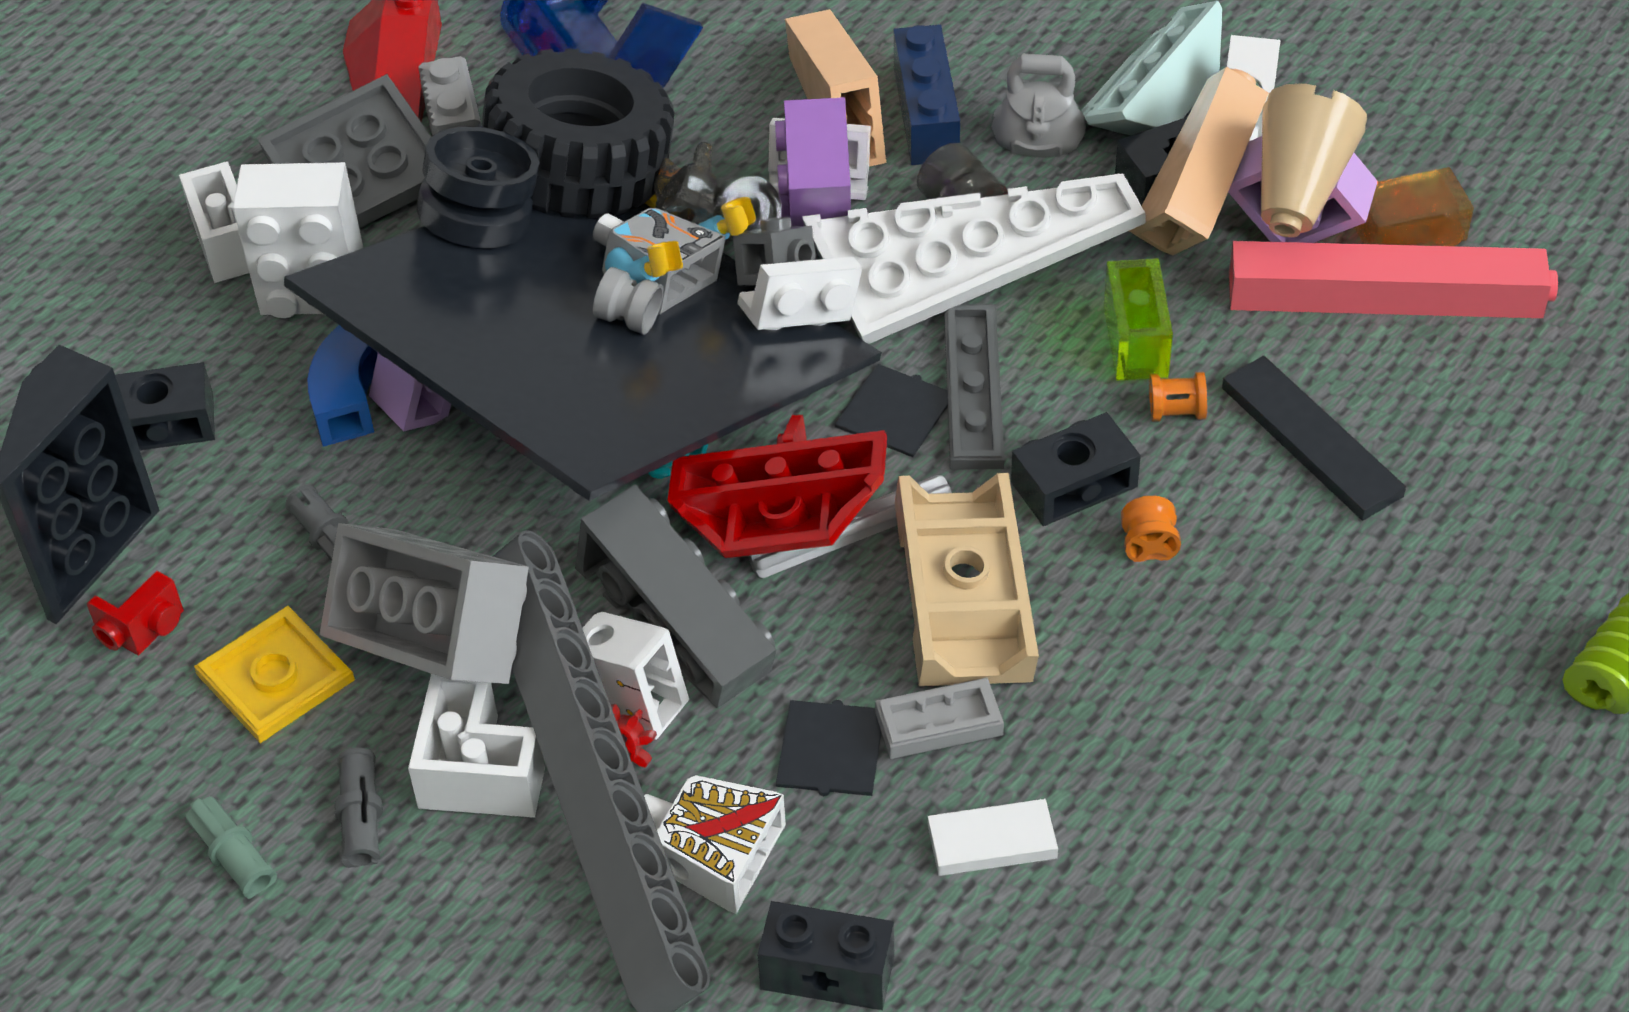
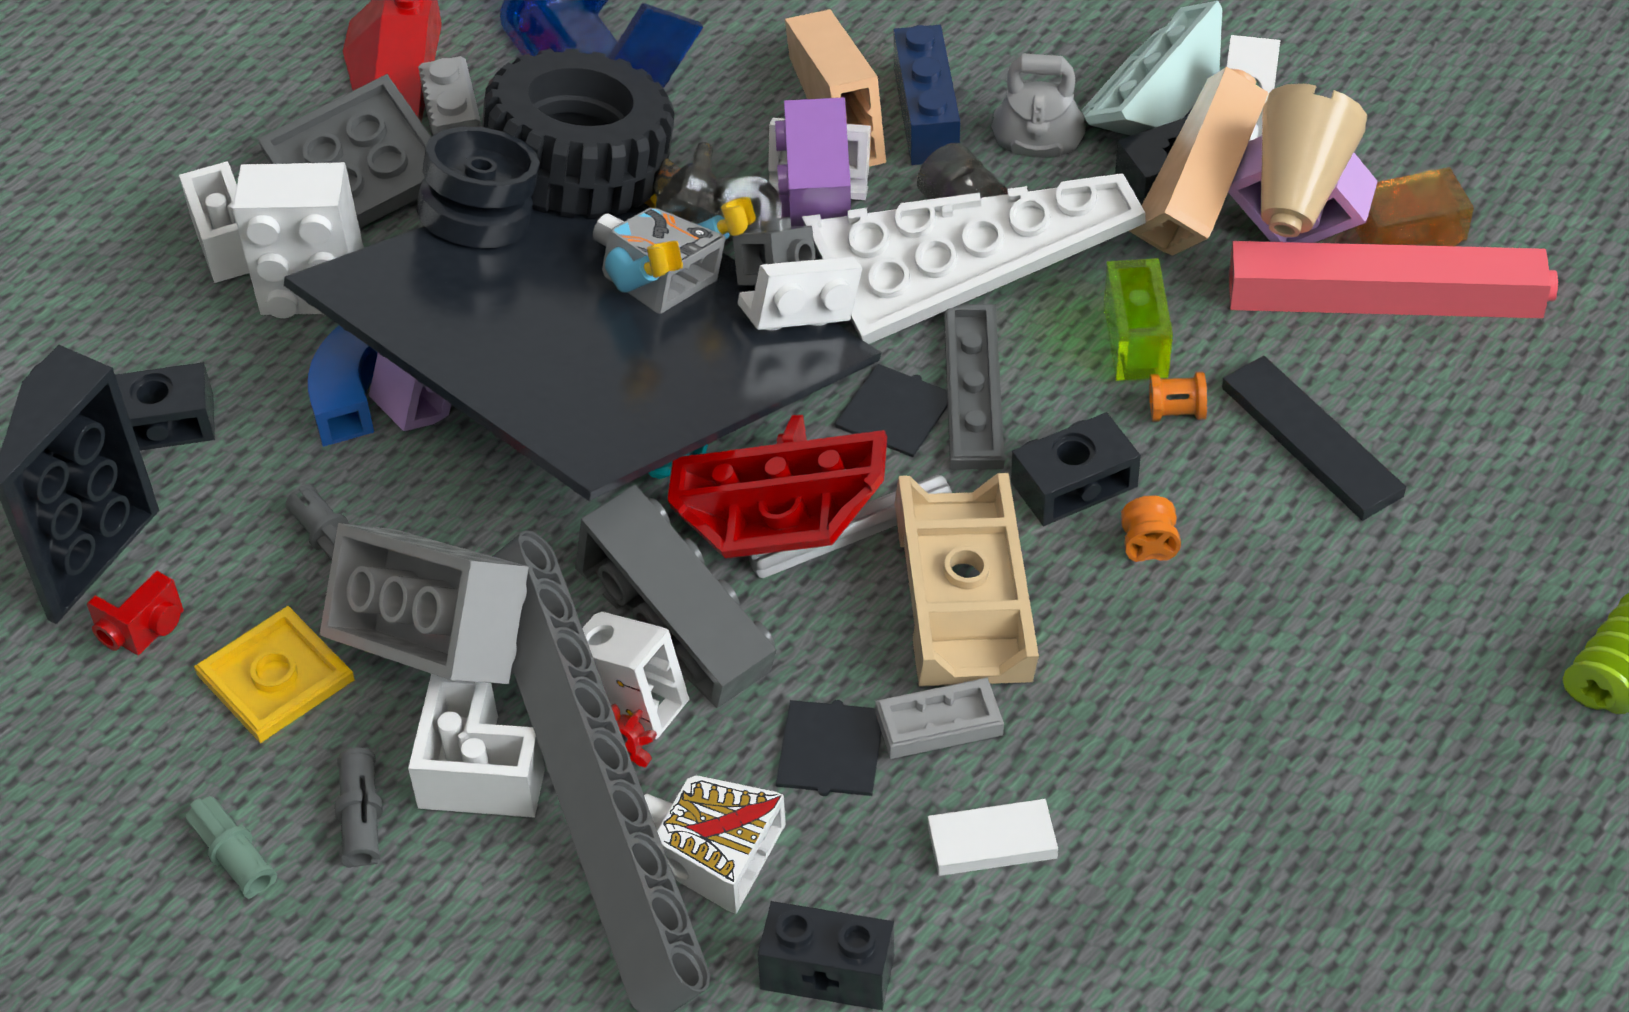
(627, 300): light grey wheel -> none

